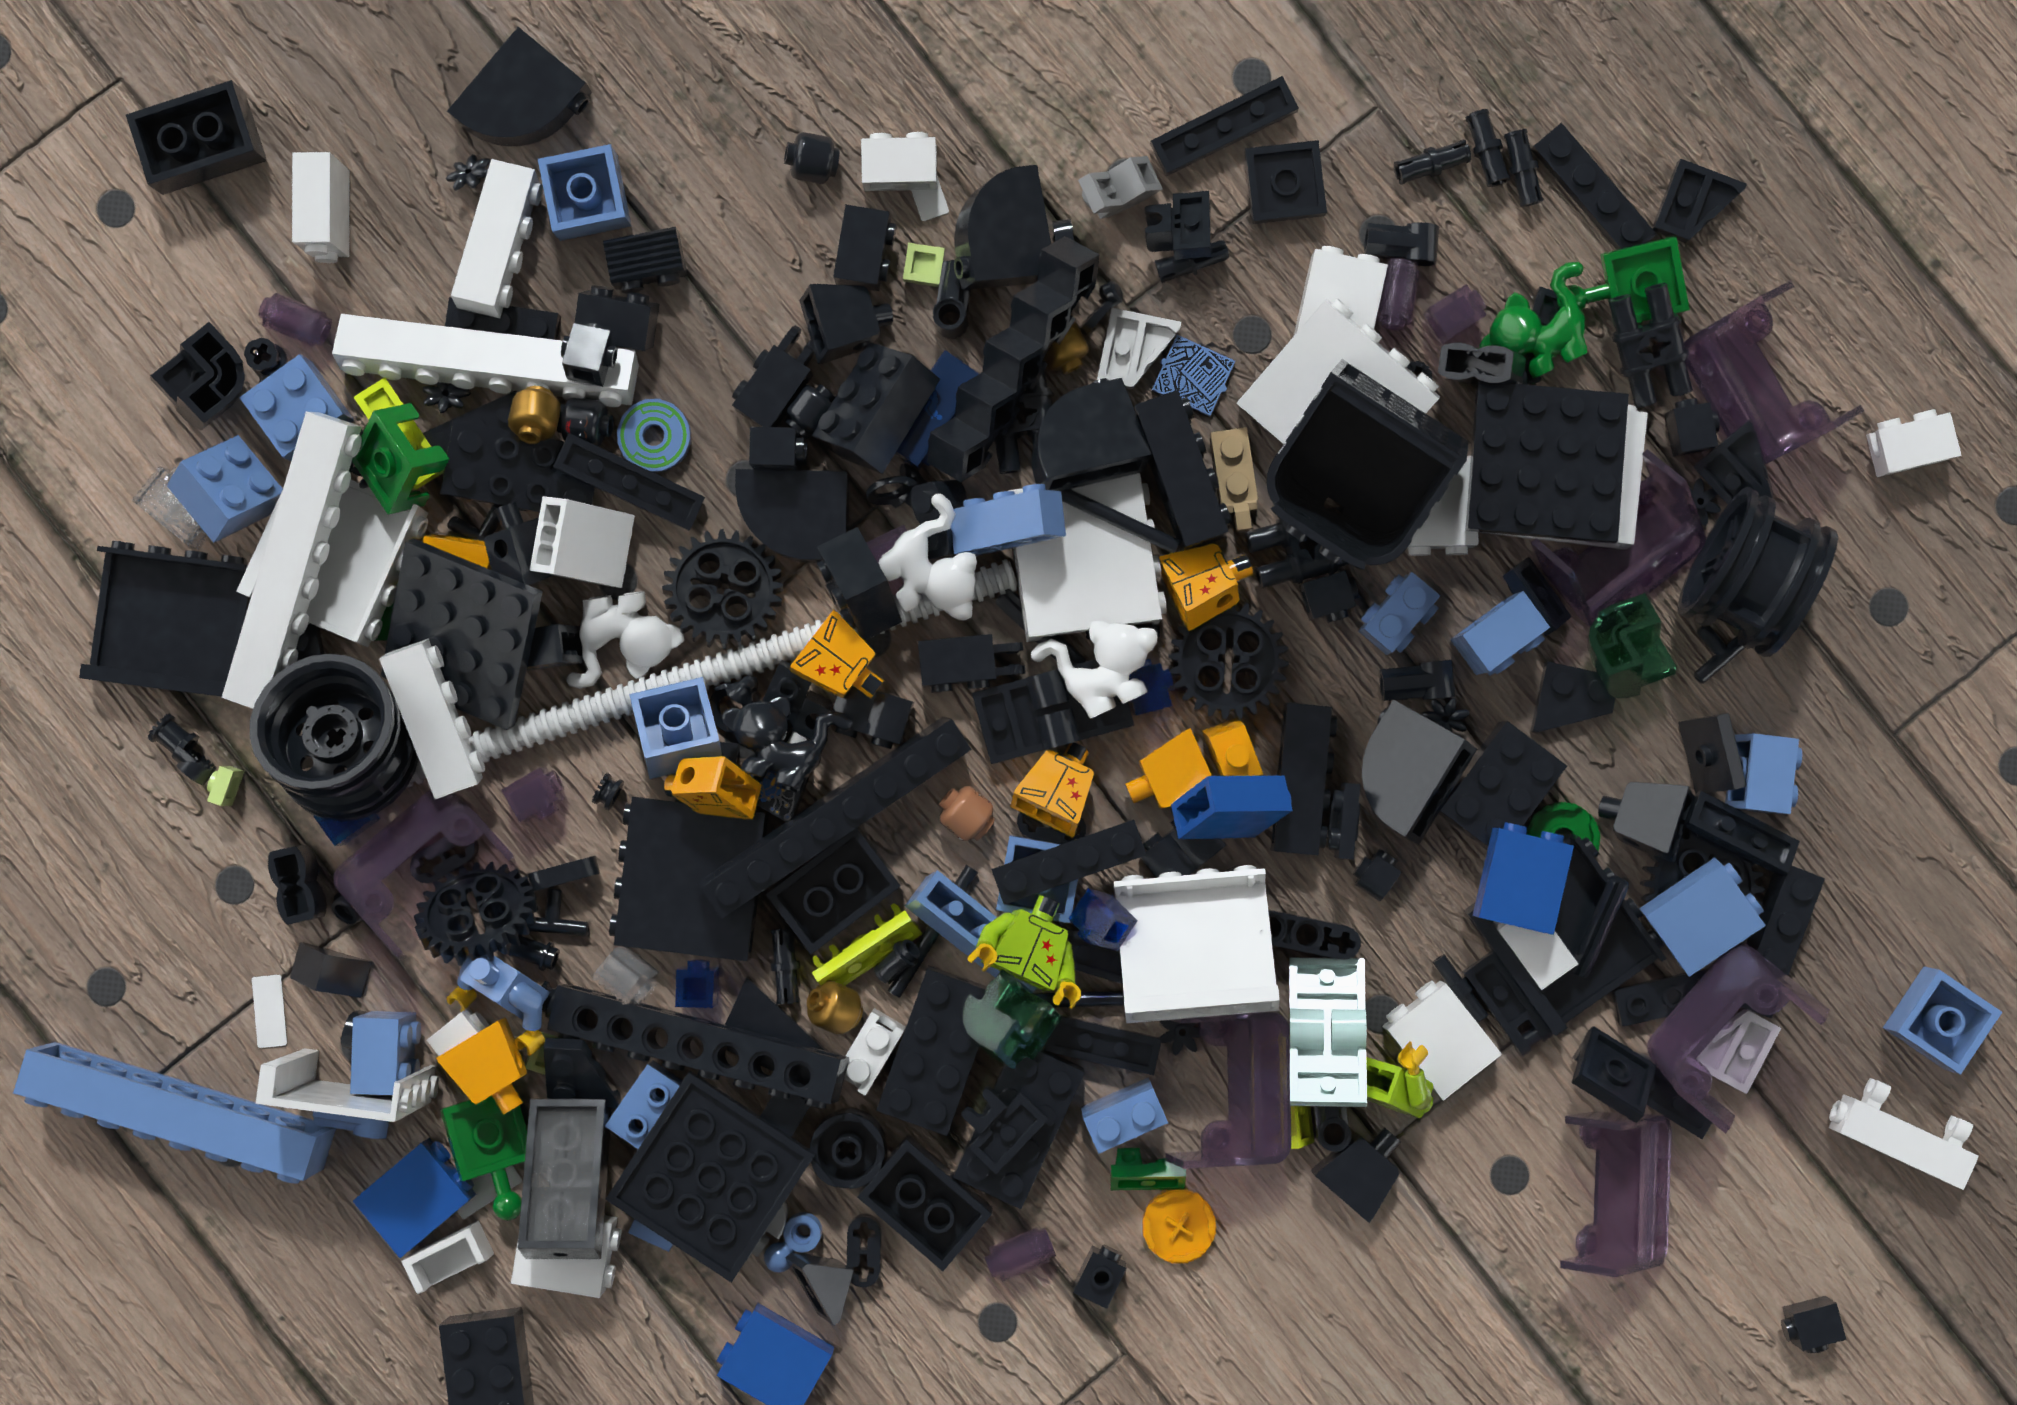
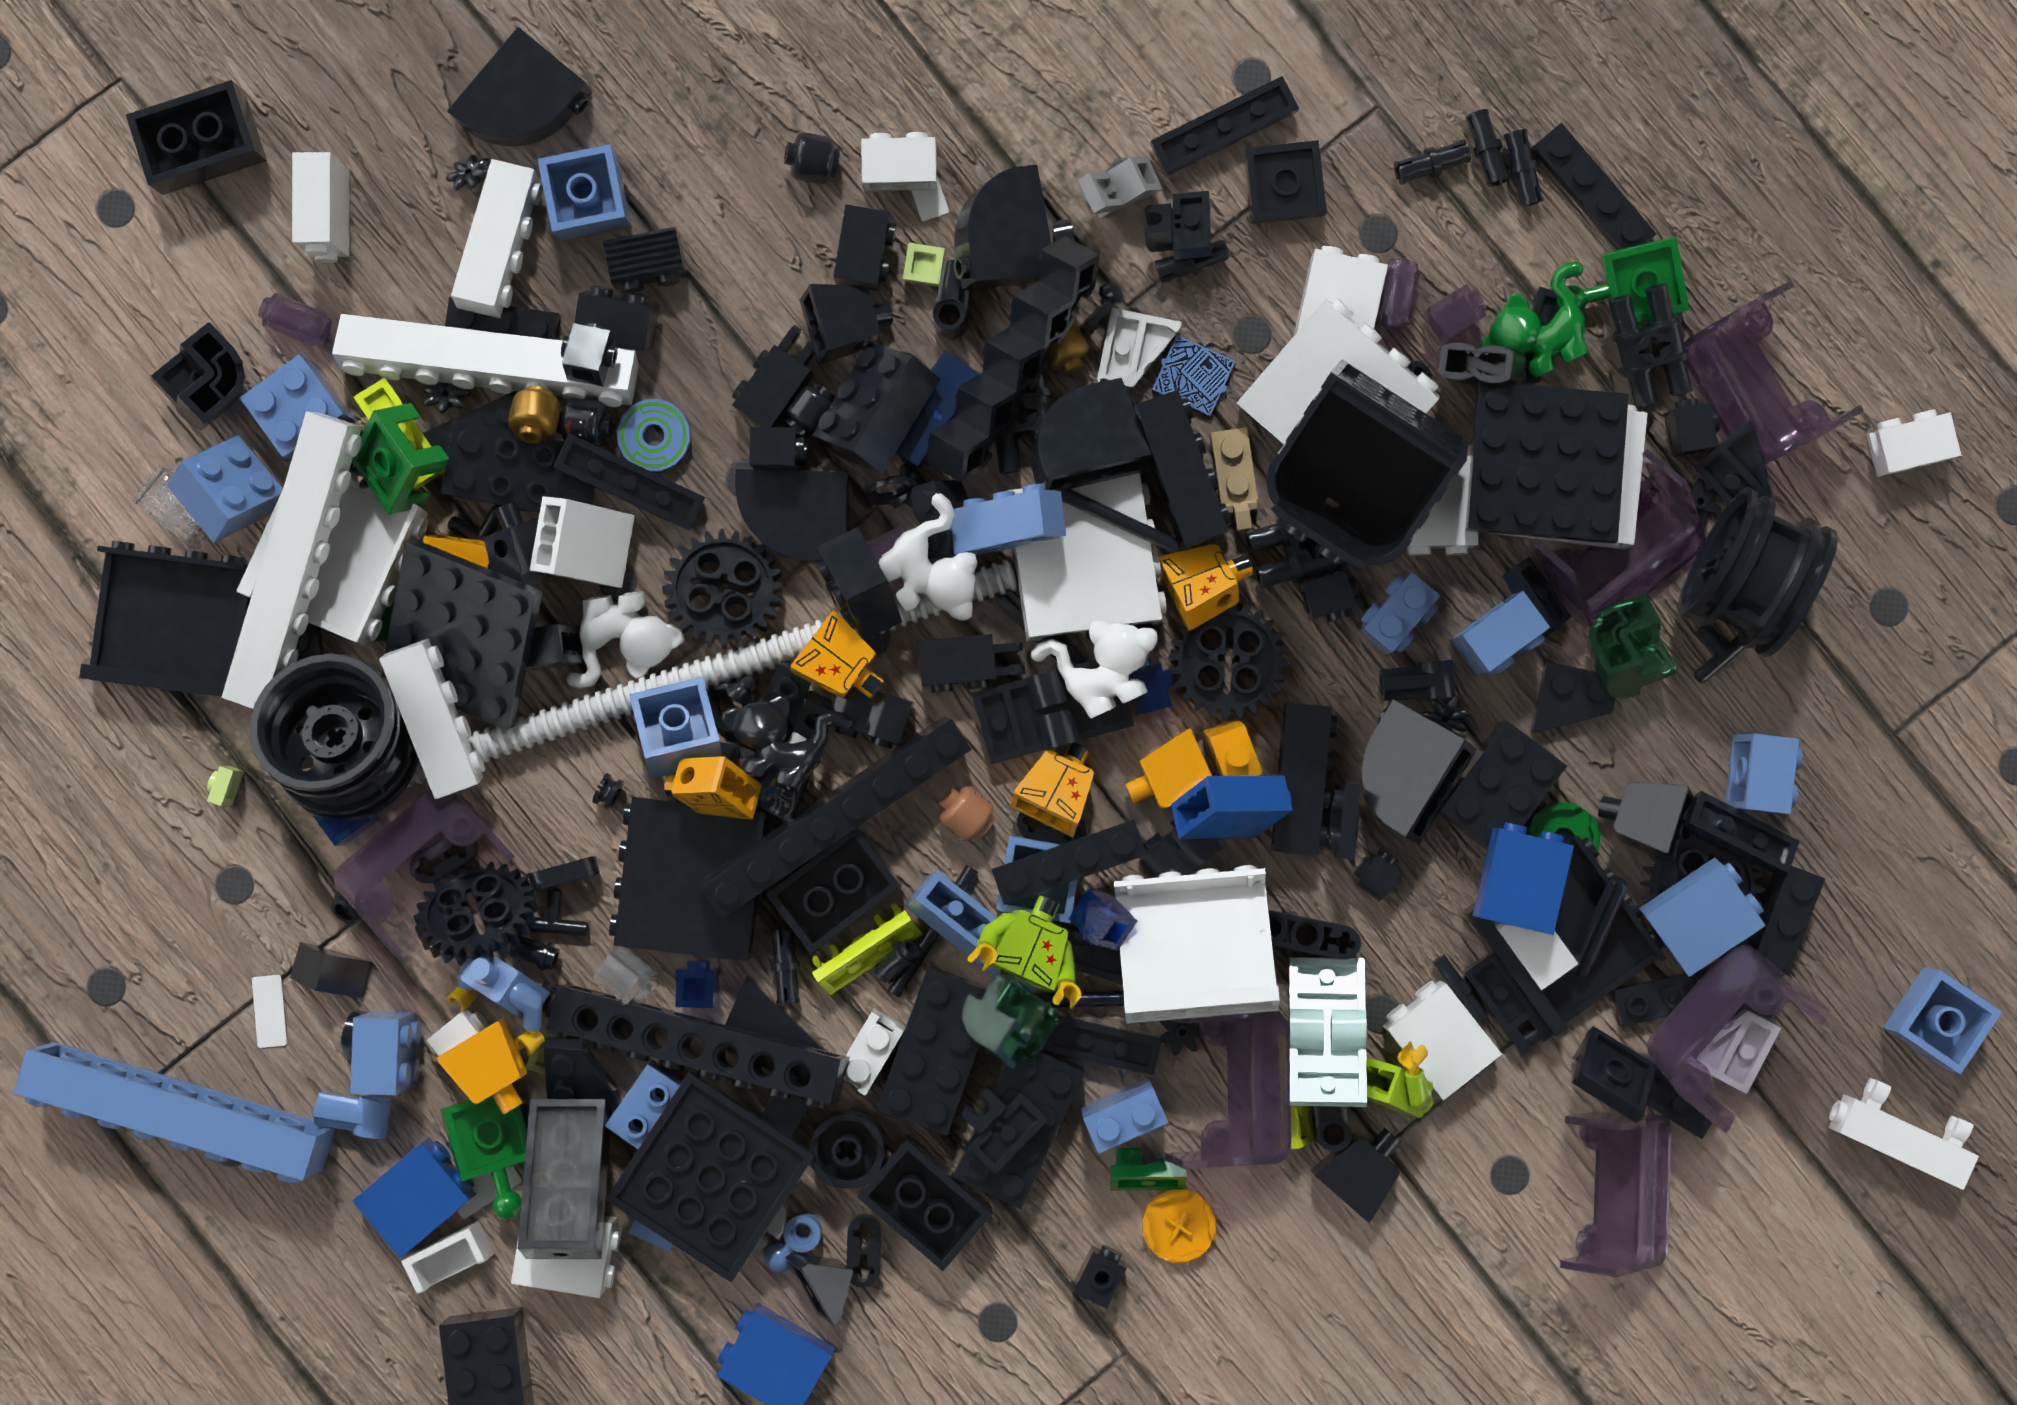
(181, 746): black connector -> none
(262, 346): black bush -> none
(292, 1084): white panel -> none
(295, 876): black brick -> none
(535, 794): clear purple brick -> none
(834, 1007): pearl gold head -> none
(1020, 1254): clear purple head -> none
(1410, 242): black piece -> none
(1693, 200): black wing -> none
(1712, 753): black plate -> none
(1813, 1324): black brick -> none

